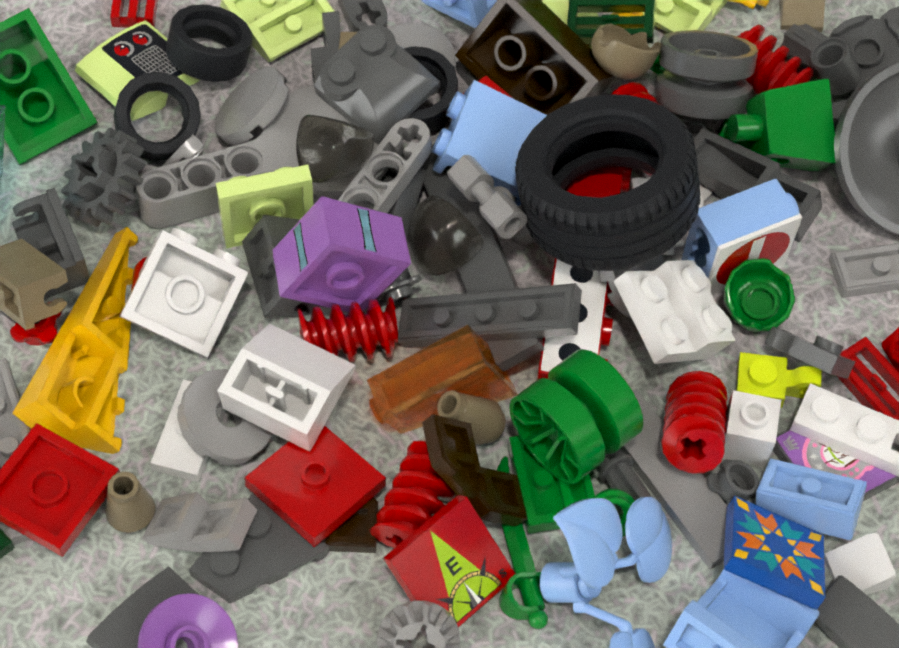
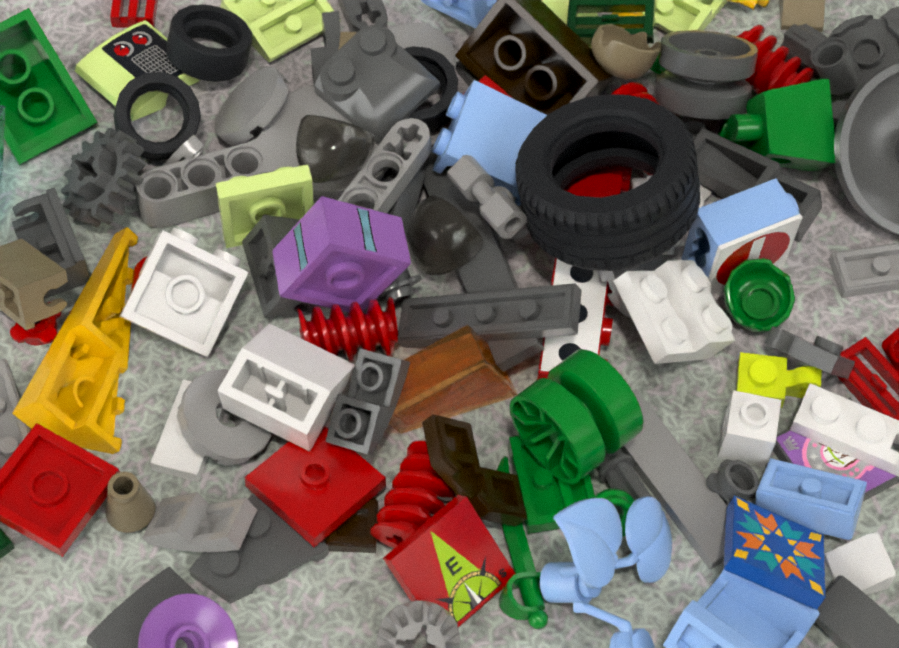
(370, 403): none -> dark grey slope
(483, 414): dark tan cone -> none
(695, 422): red piece -> none

